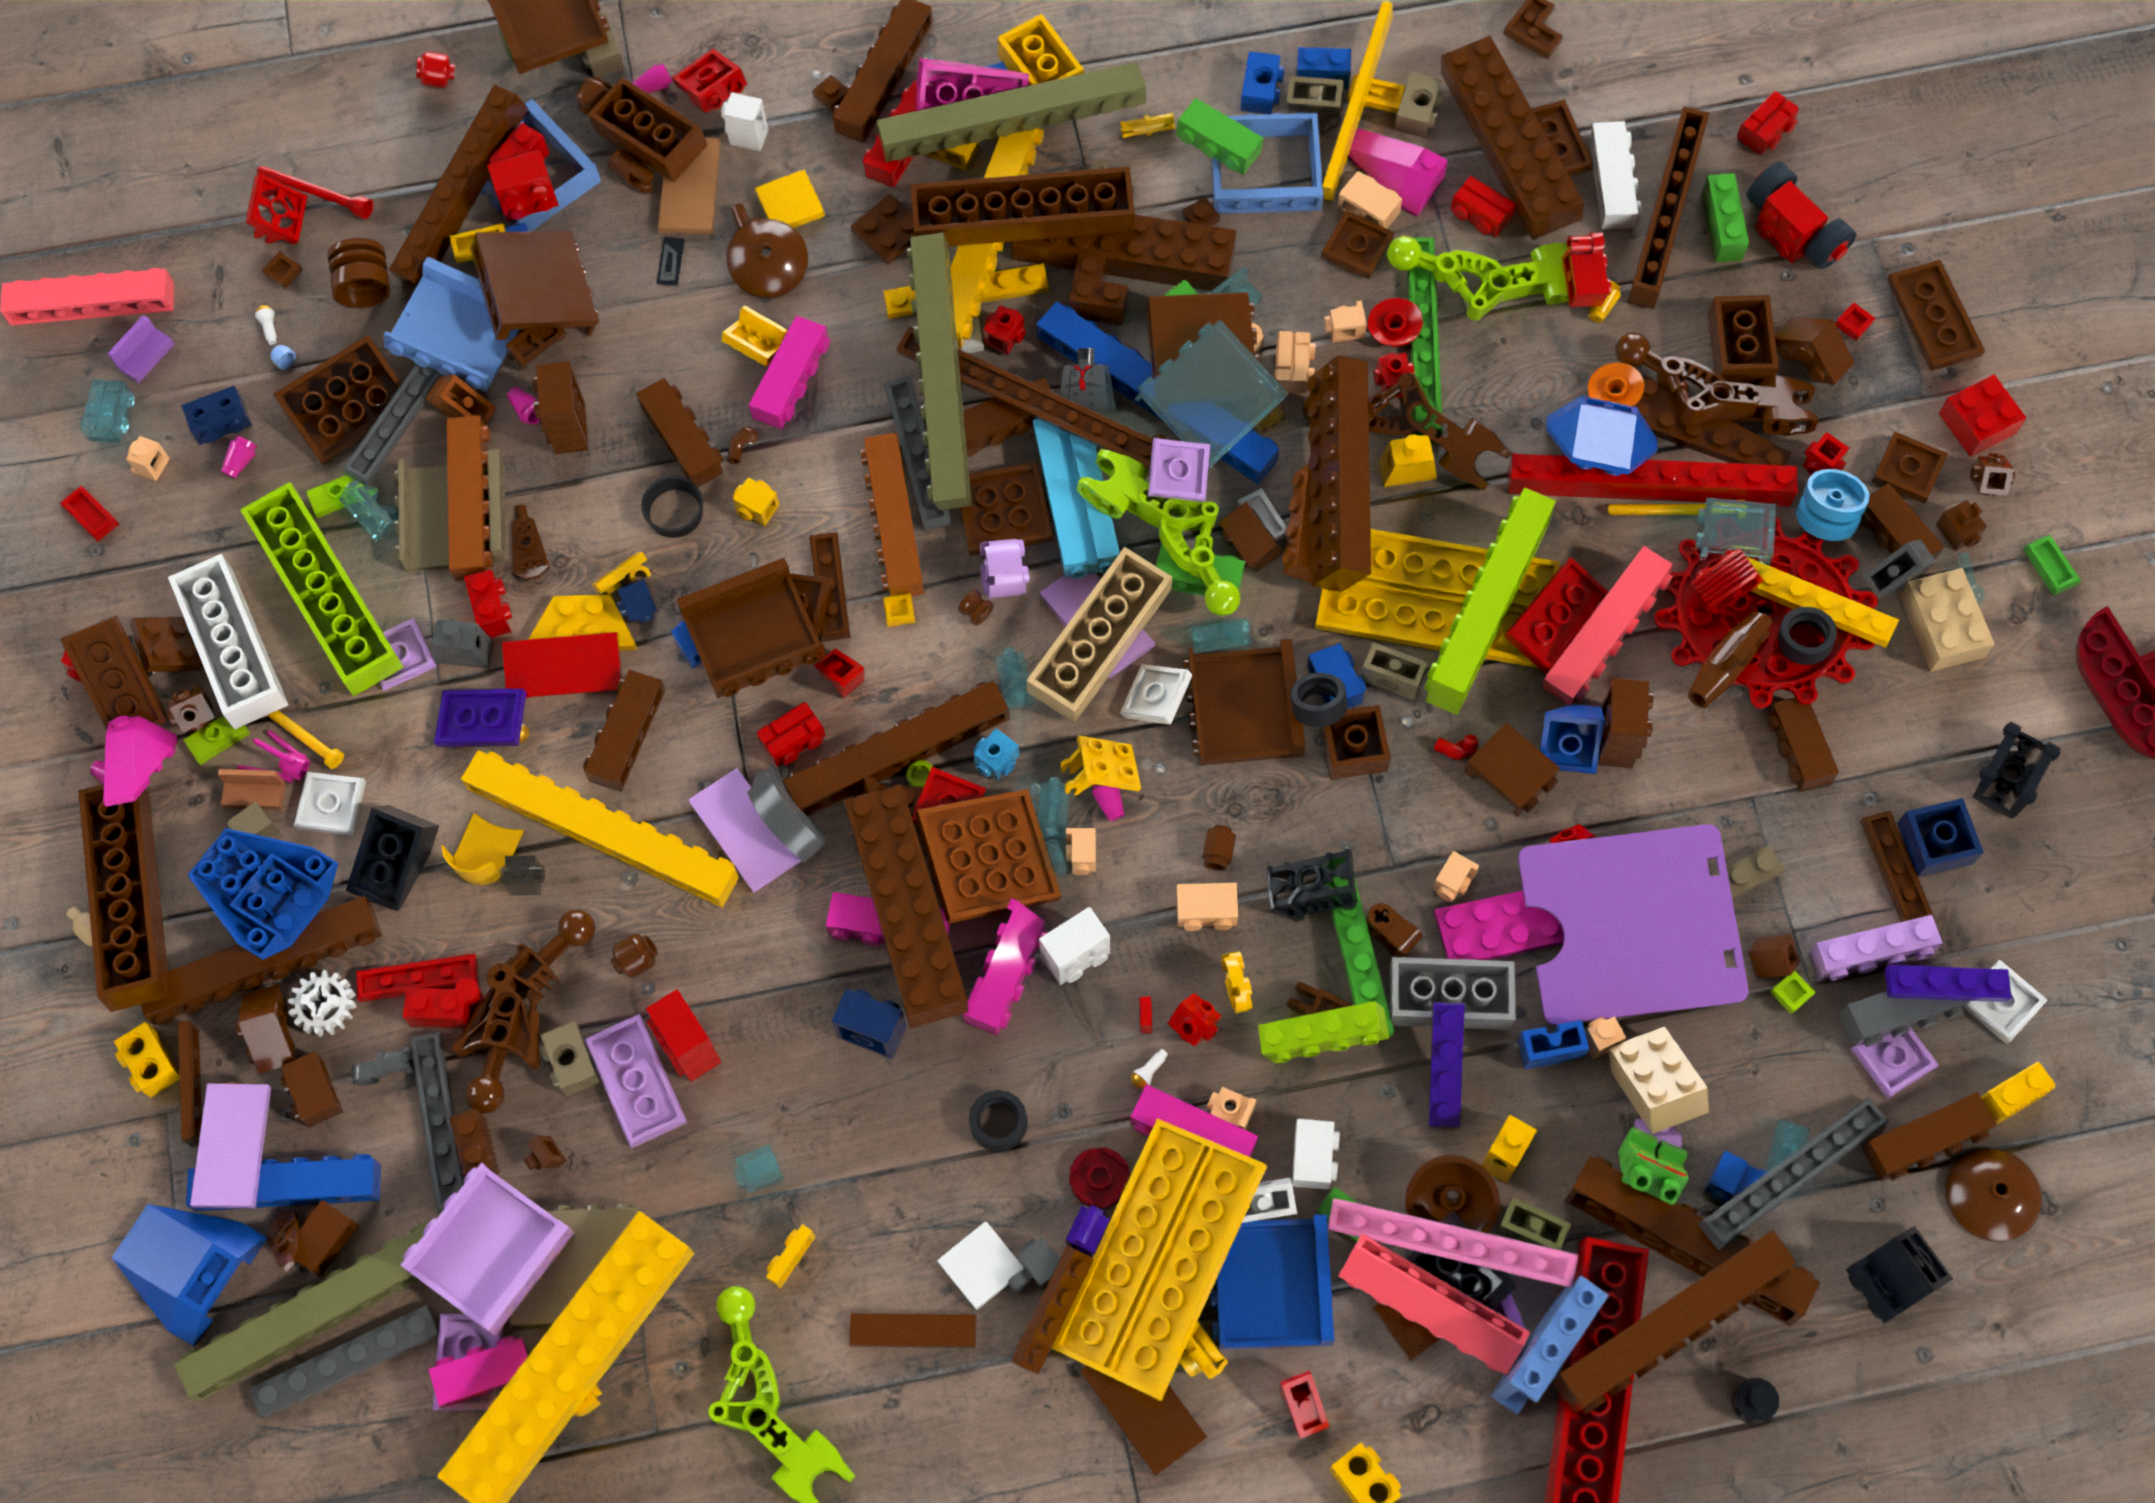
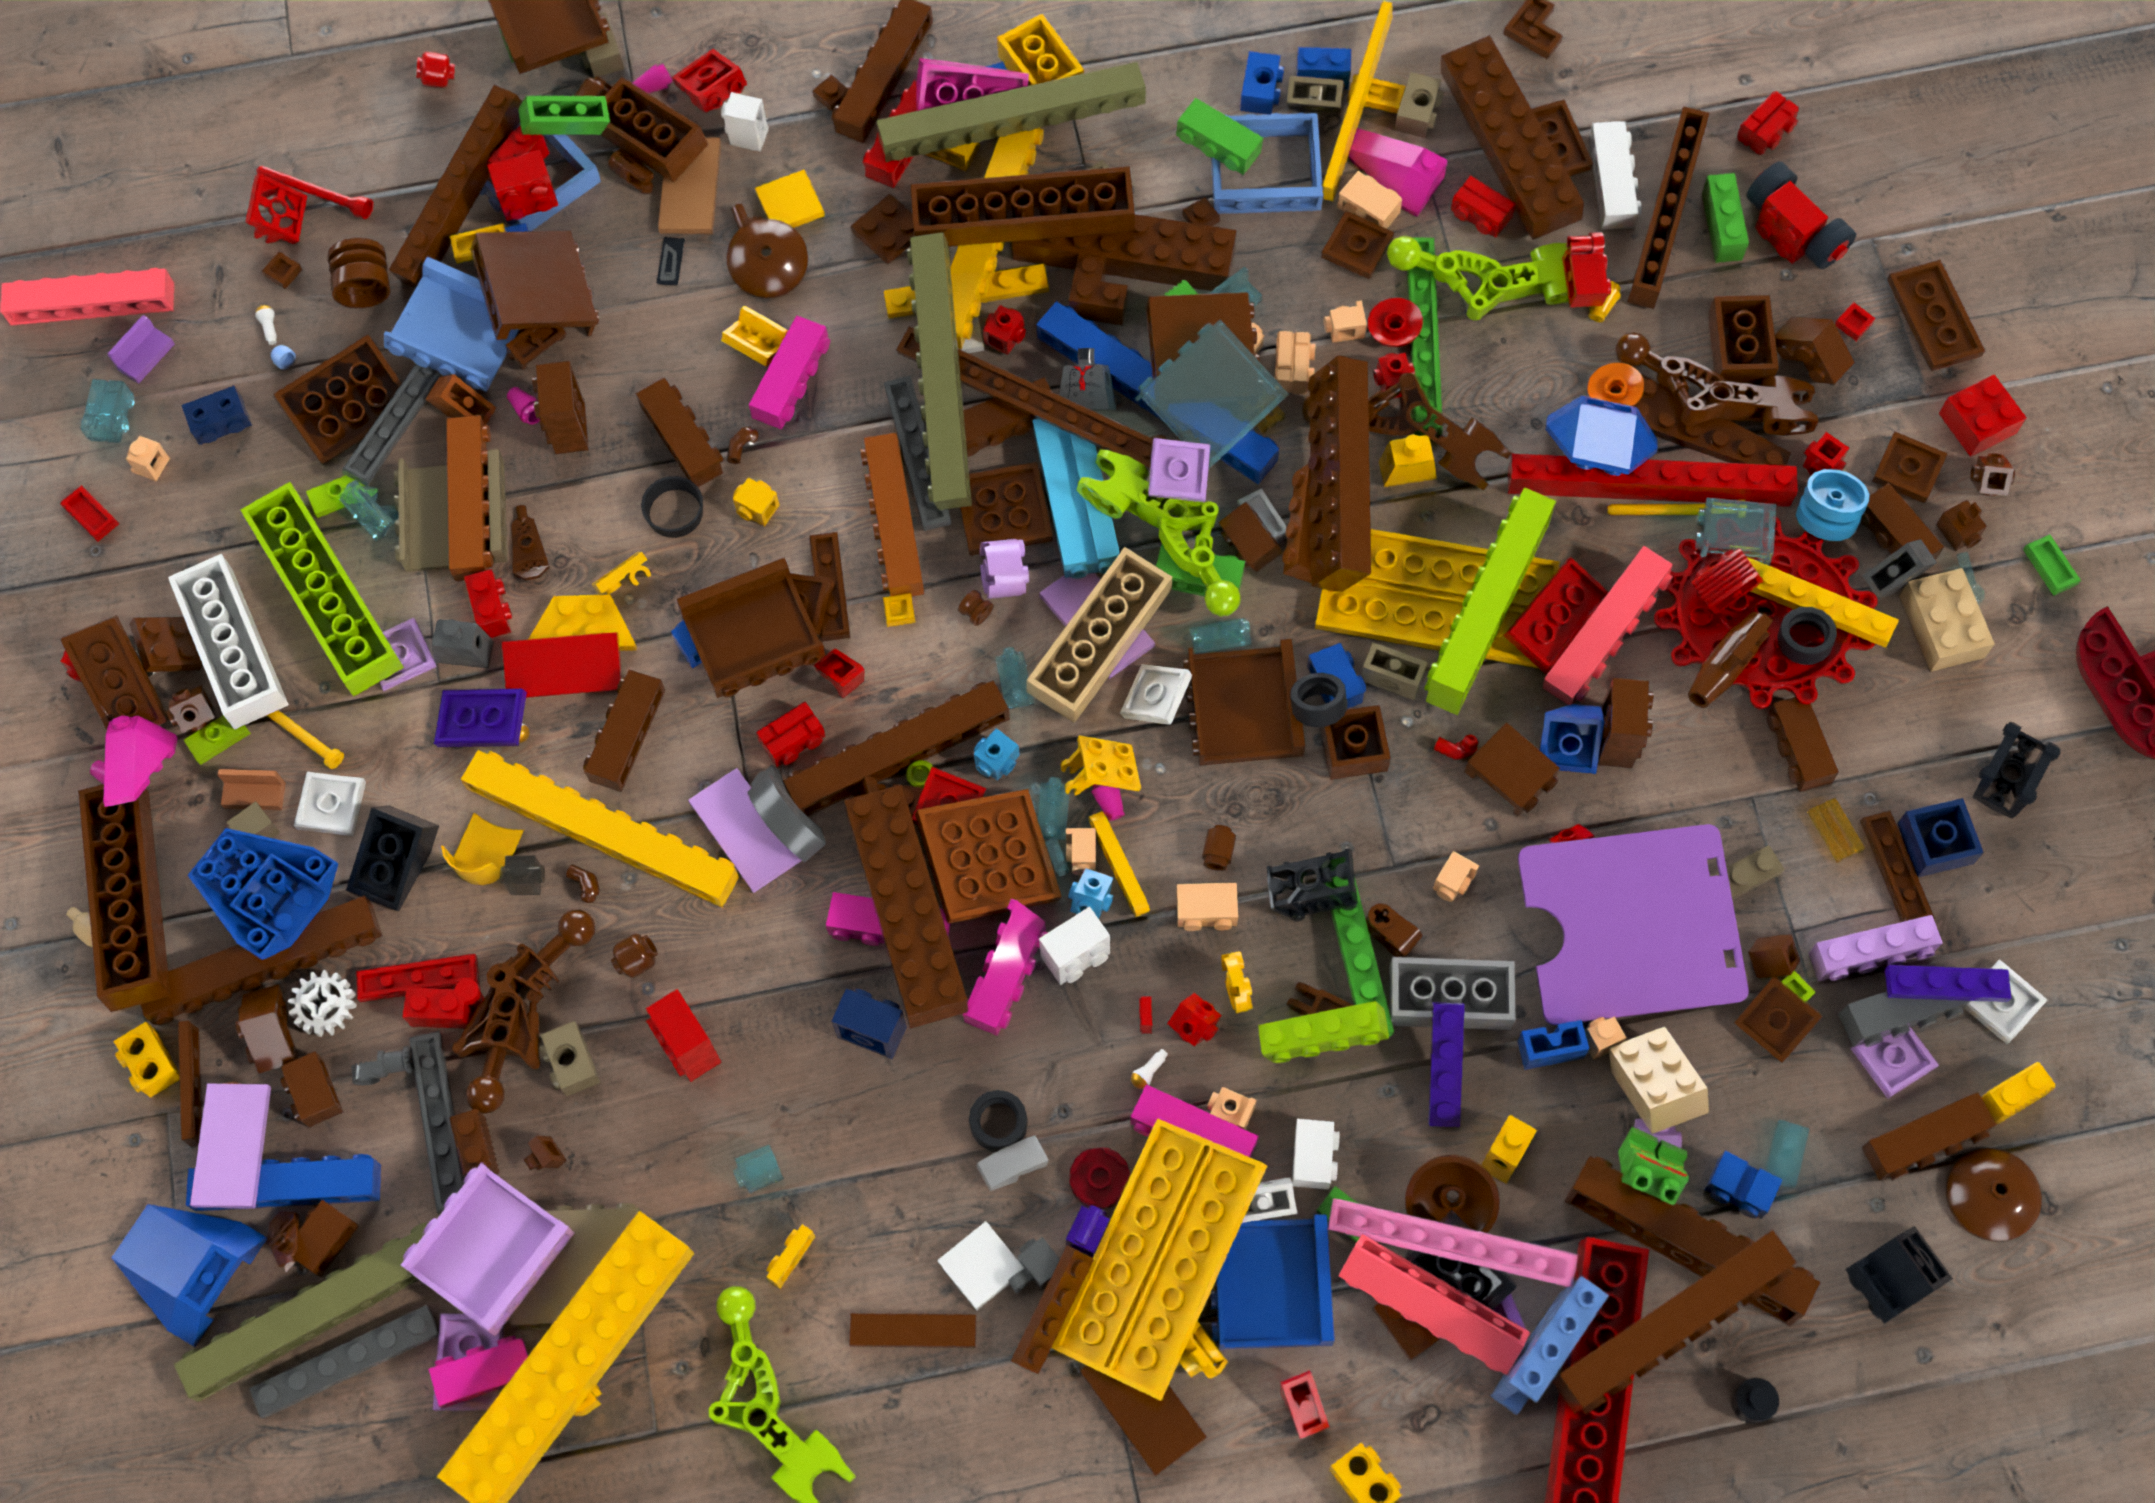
(238, 456): dark pink cone -> none
(293, 764): dark pink plant -> none
(563, 115): none -> bright green brick
(587, 880): none -> reddish brown arm
(635, 1081): lavender tile -> none
(636, 602): dark blue brick -> none
(1011, 1162): none -> light grey slope
(1096, 897): none -> dark azure brick
(1119, 864): none -> yellow beam
(1147, 125): yellow pin -> none
(1495, 928): dark pink plate -> none
(1532, 1225): olive brick -> none
(1778, 1019): none -> reddish brown plate
(1792, 1173): dark grey tile -> none
(1826, 834): none -> clear yellow tile

